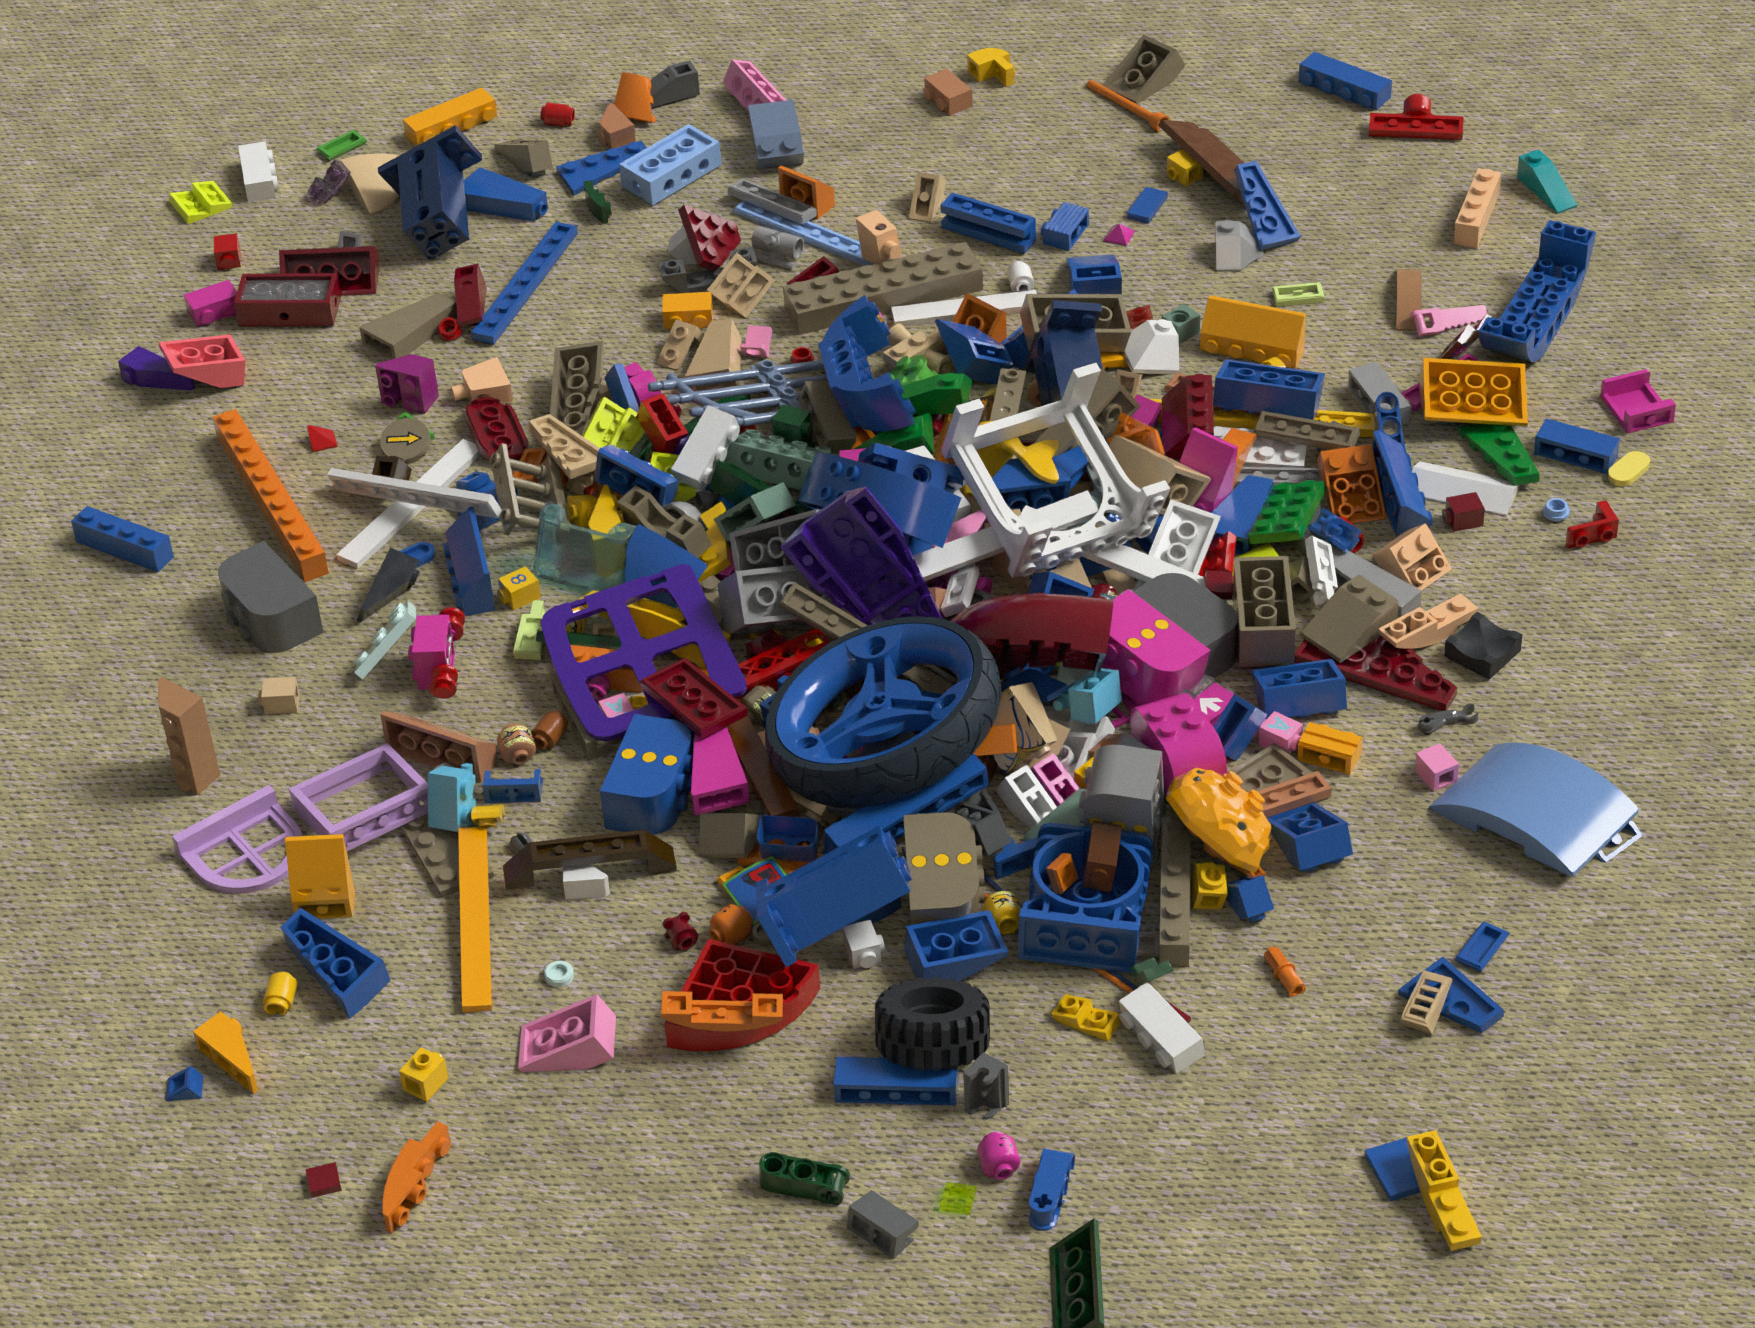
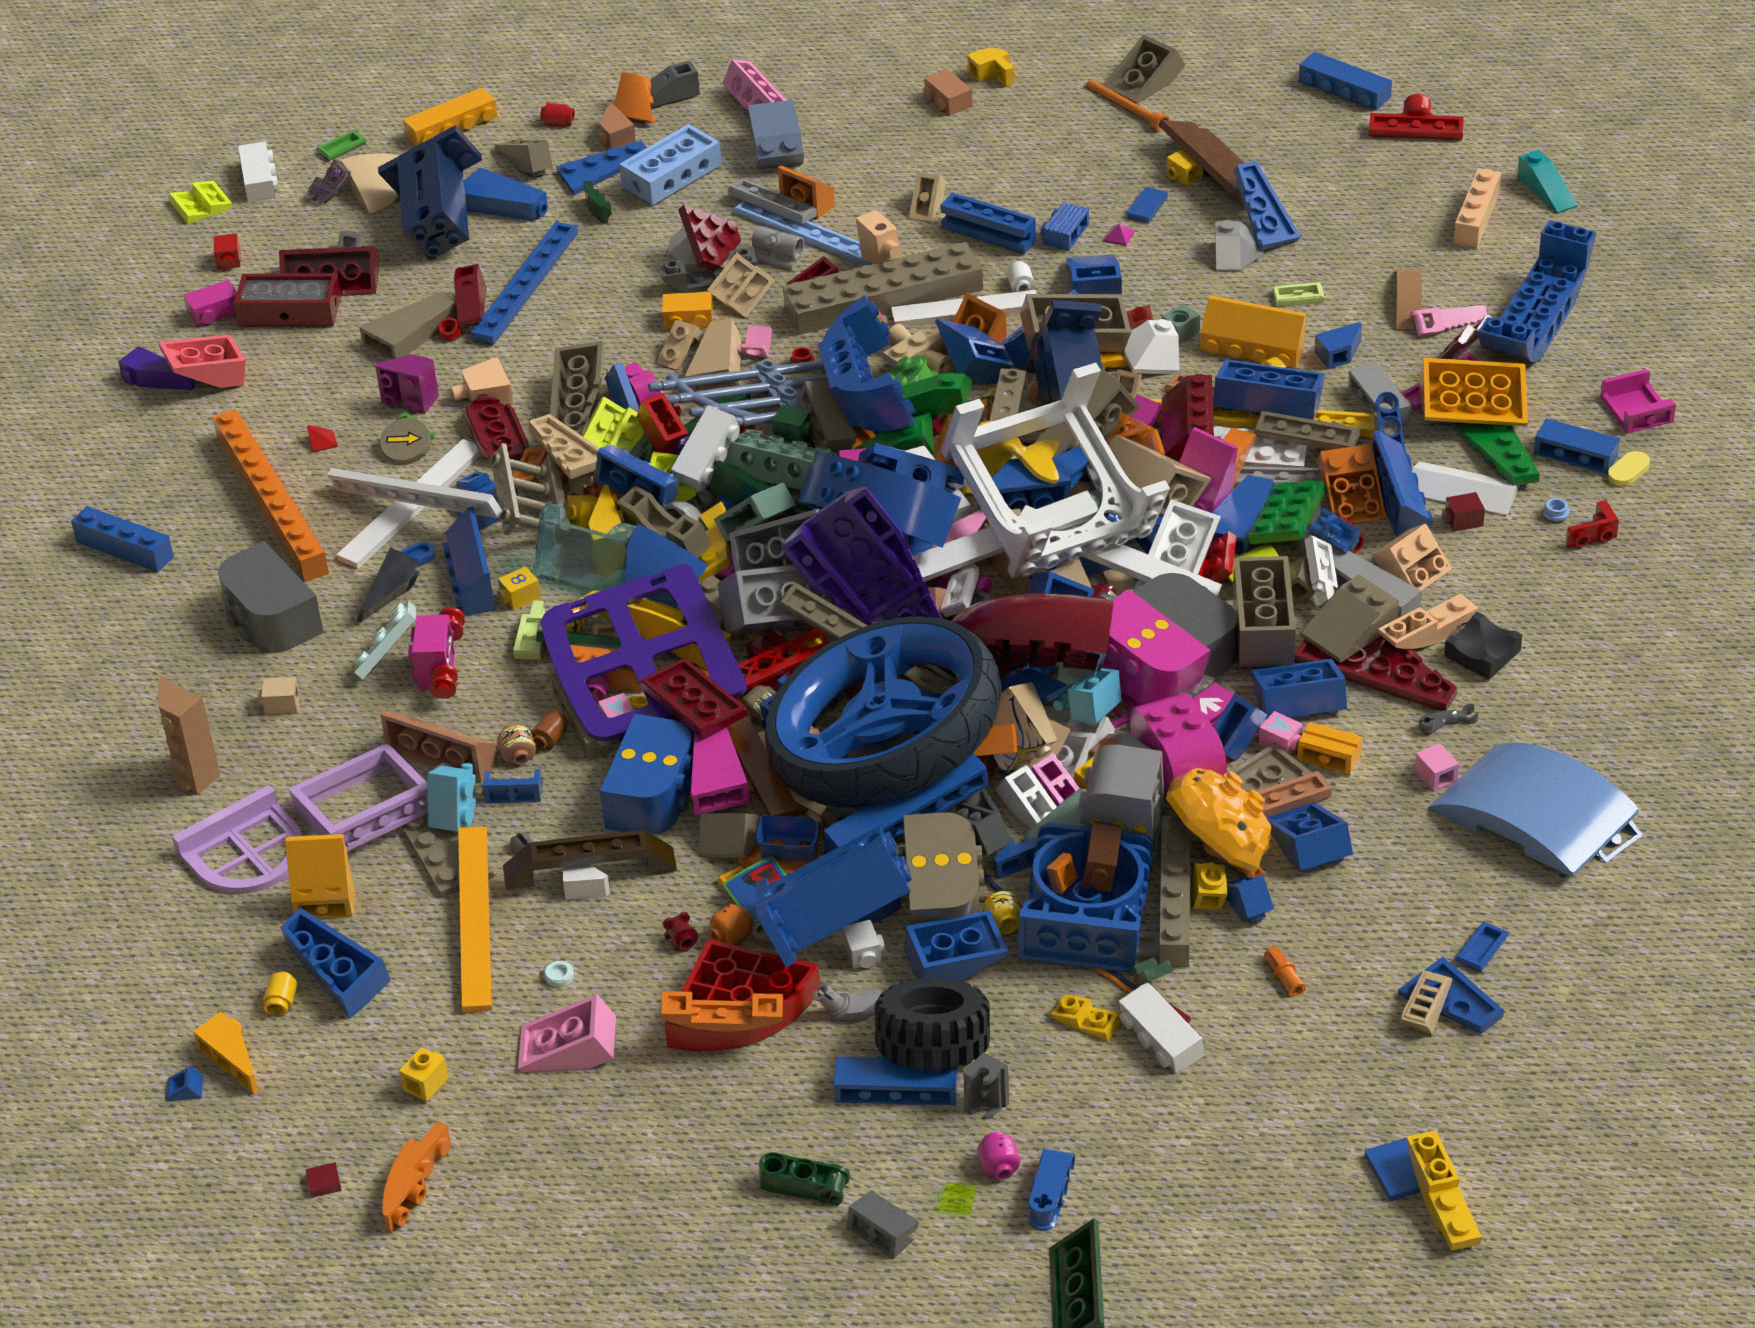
(391, 467): dark brown brick -> none
(488, 815): yellow slope -> none
(845, 1005): none -> light grey arm
(1220, 583): dark red tile -> none
(1338, 345): none -> blue slope

